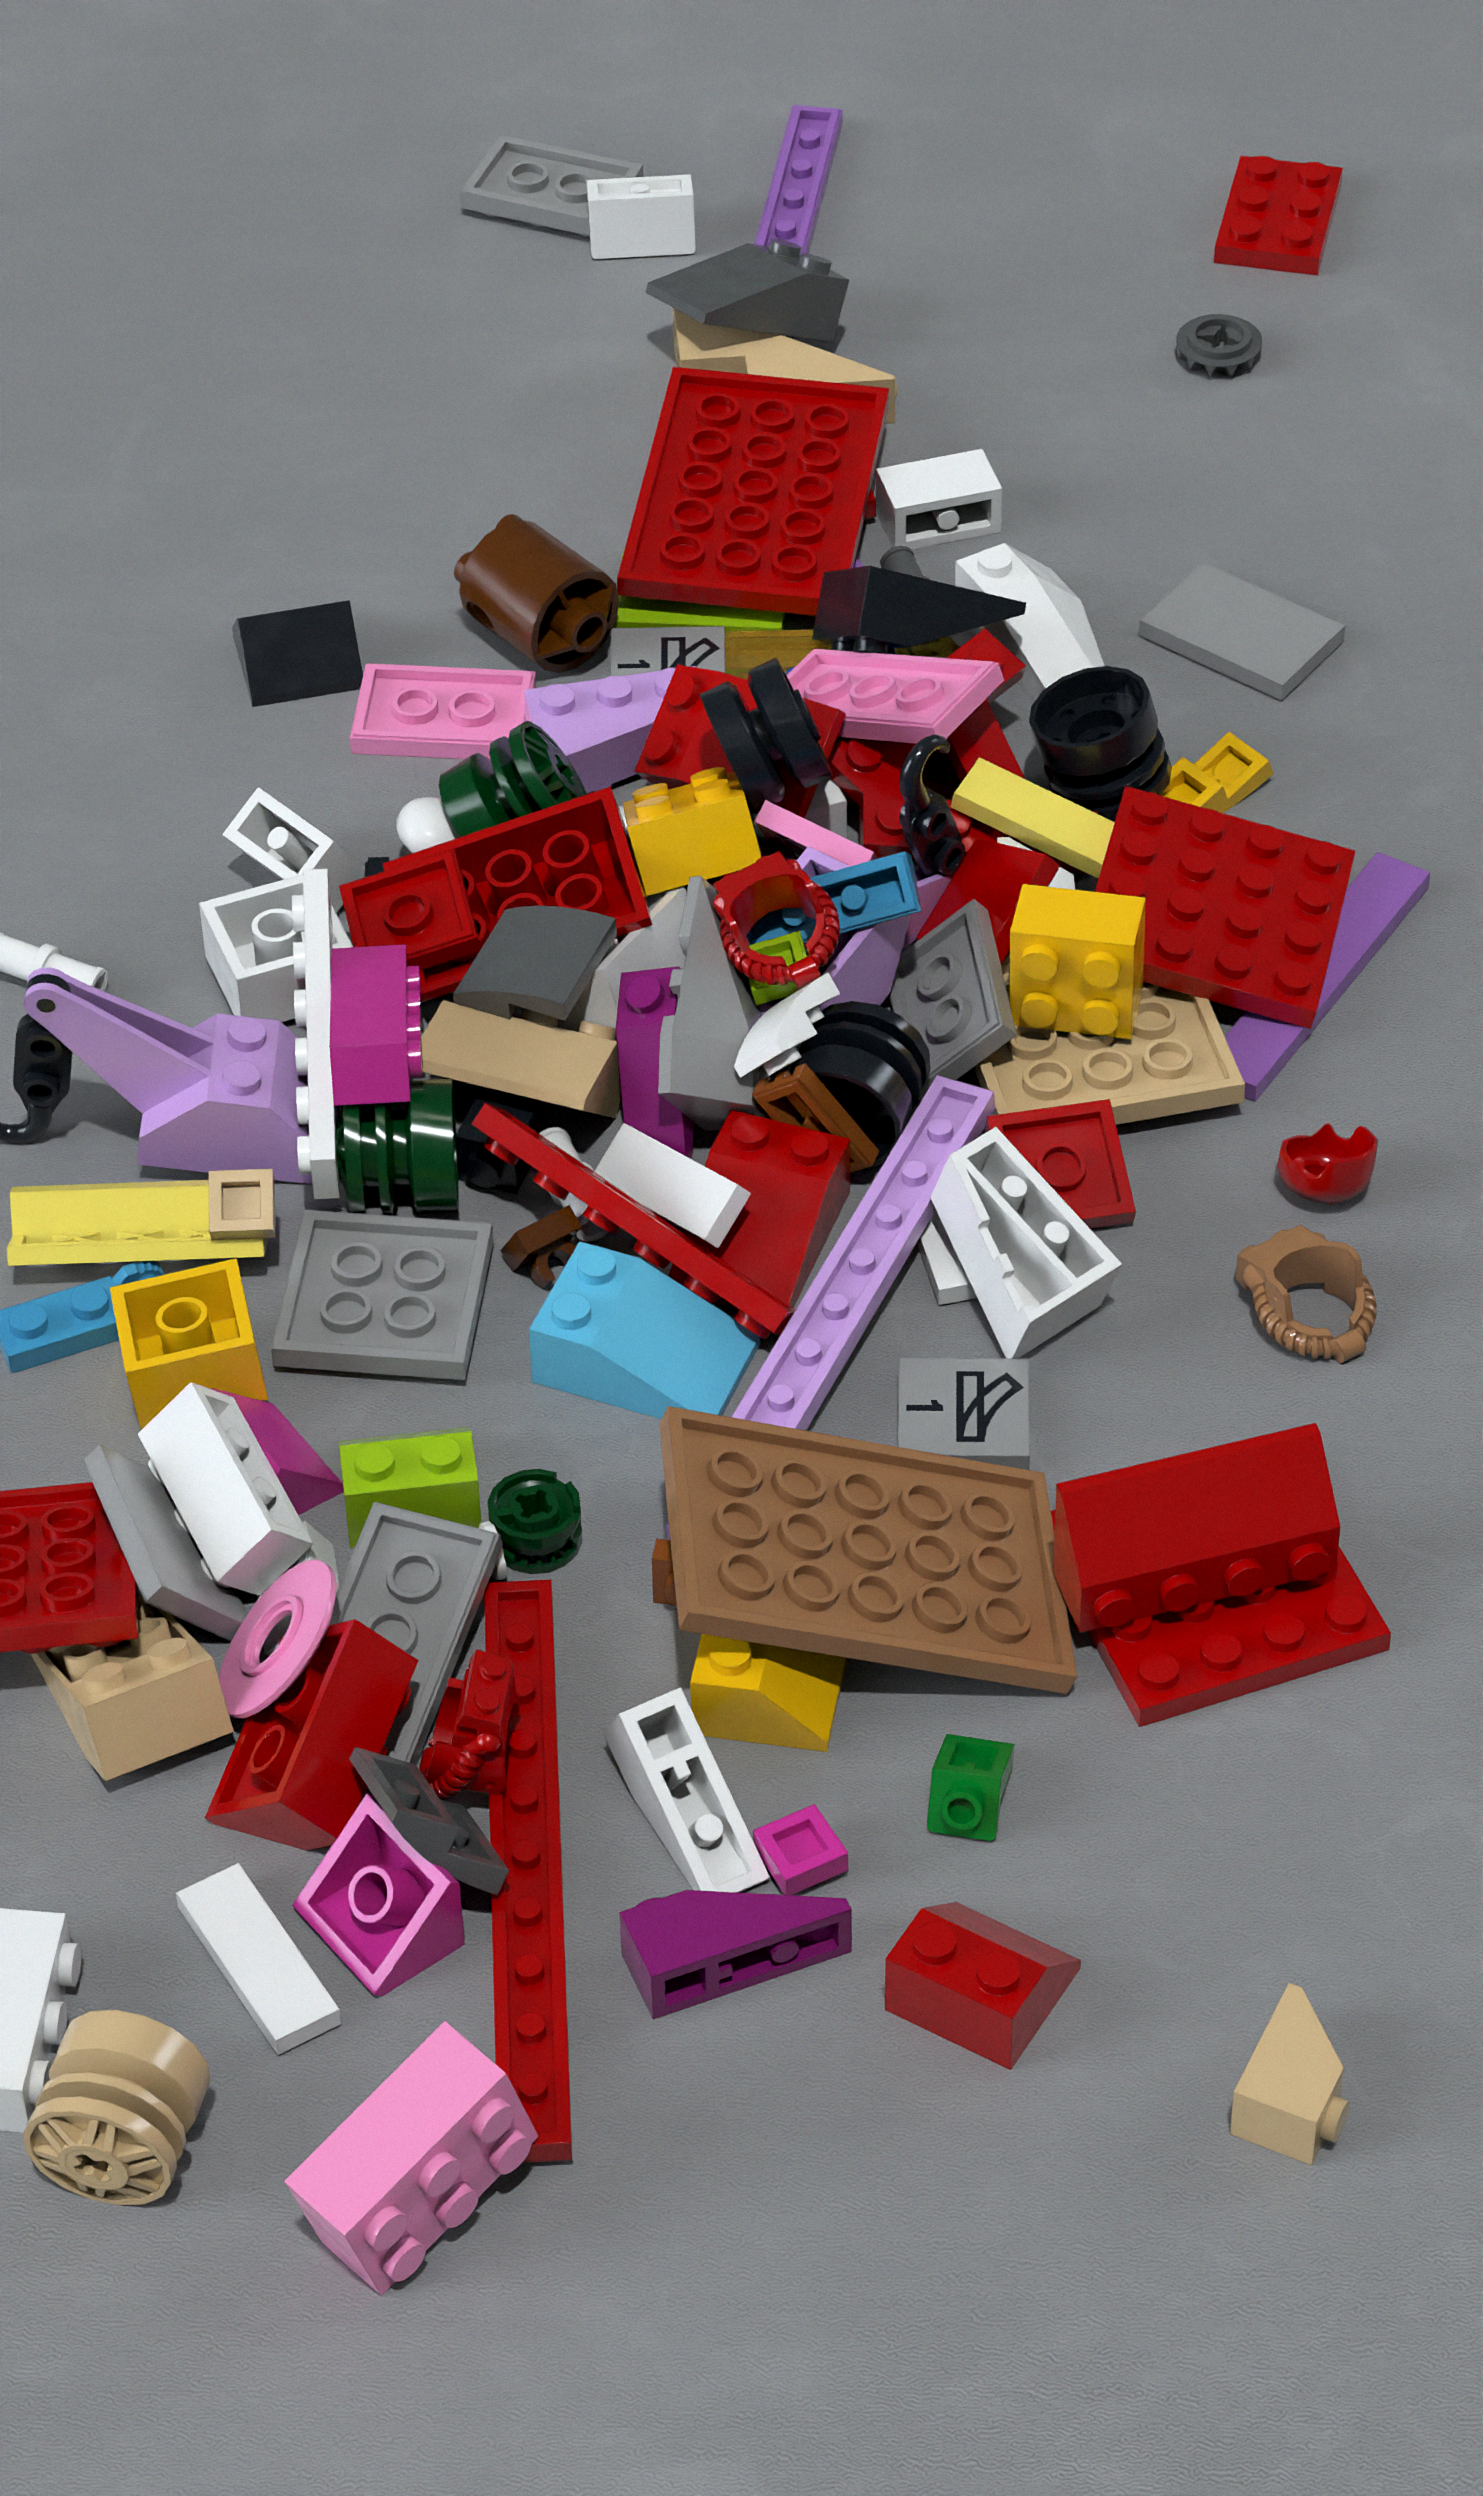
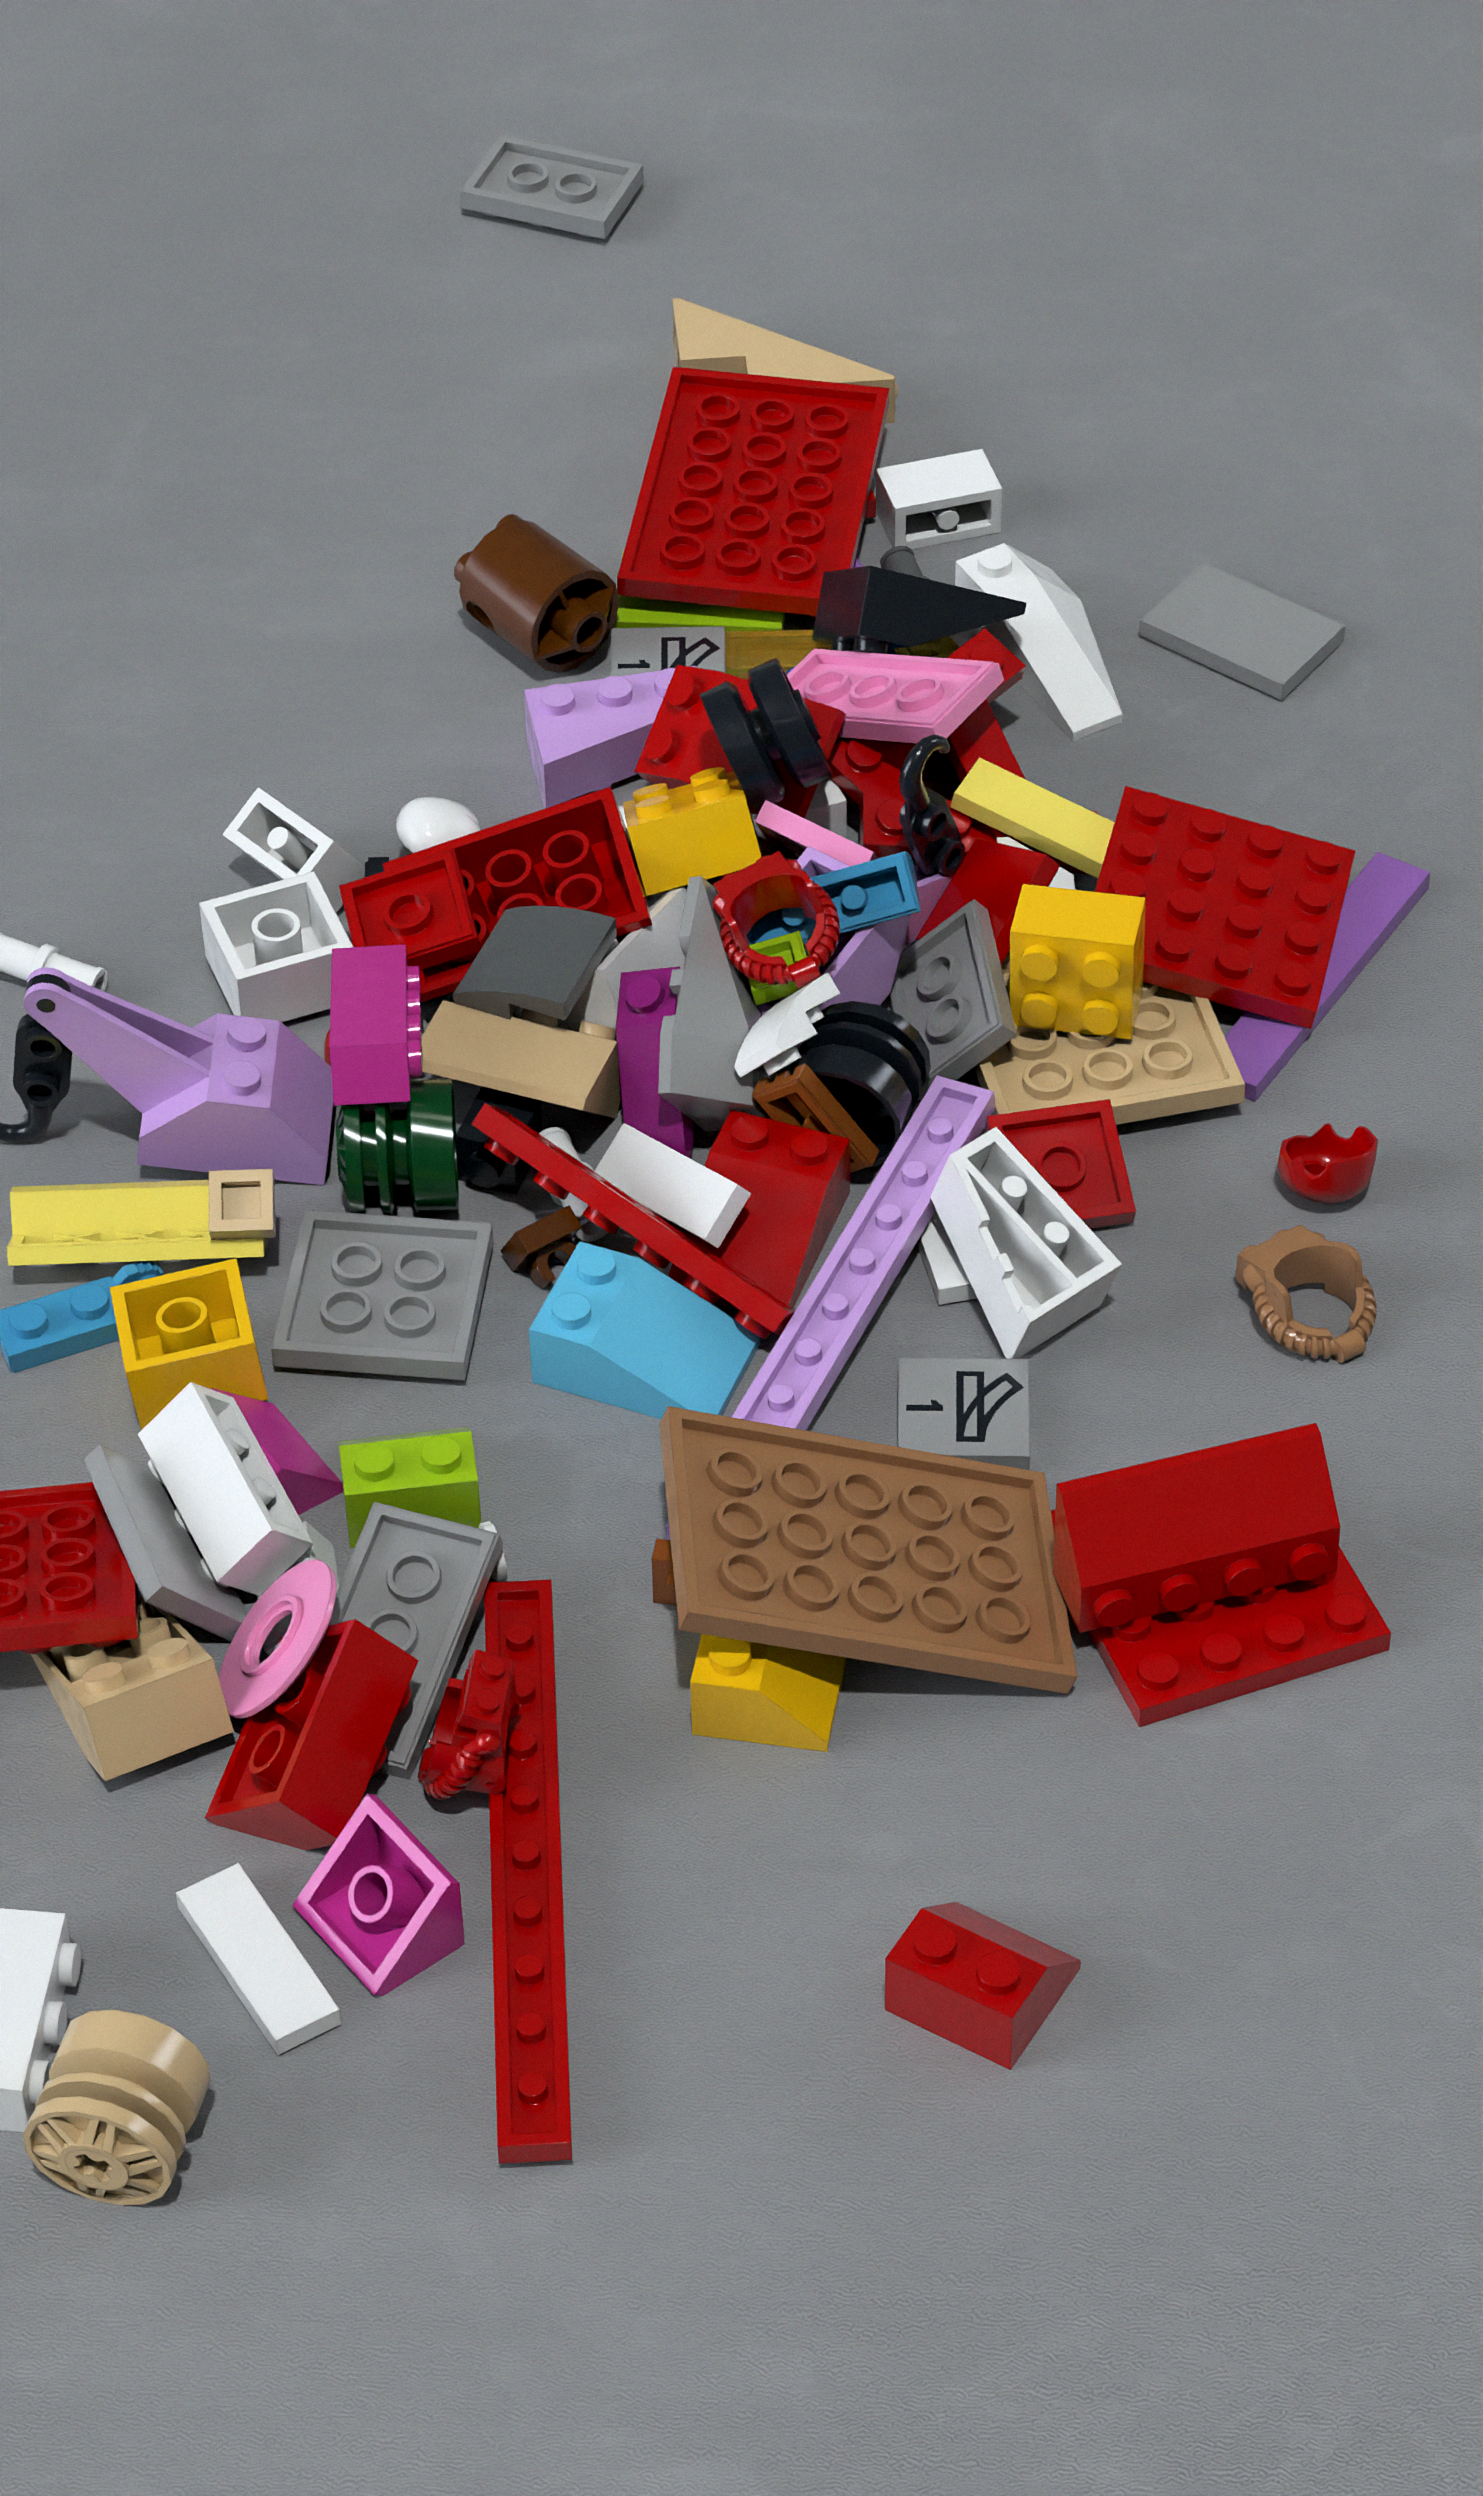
(298, 653): black slope -> none
(312, 1010): white plate -> none
(413, 2159): bright pink brick -> none
(433, 1827): dark grey slope -> none
(436, 710): bright pink tile -> none
(517, 779): dark green wheel -> none
(536, 1518): dark green wheel -> none
(641, 216): white panel -> none
(684, 1794): white slope -> none
(722, 1942): magenta slope -> none
(759, 291): dark grey slope -> none
(800, 1850): dark pink plate -> none
(801, 176): medium lavender tile -> none
(969, 1786): green bracket -> none
(1099, 737): black wheel -> none
(1201, 335): dark grey gear -> none
(1220, 776): yellow slope -> none
(1278, 215): red plate -> none
(1291, 2084): tan slope -> none

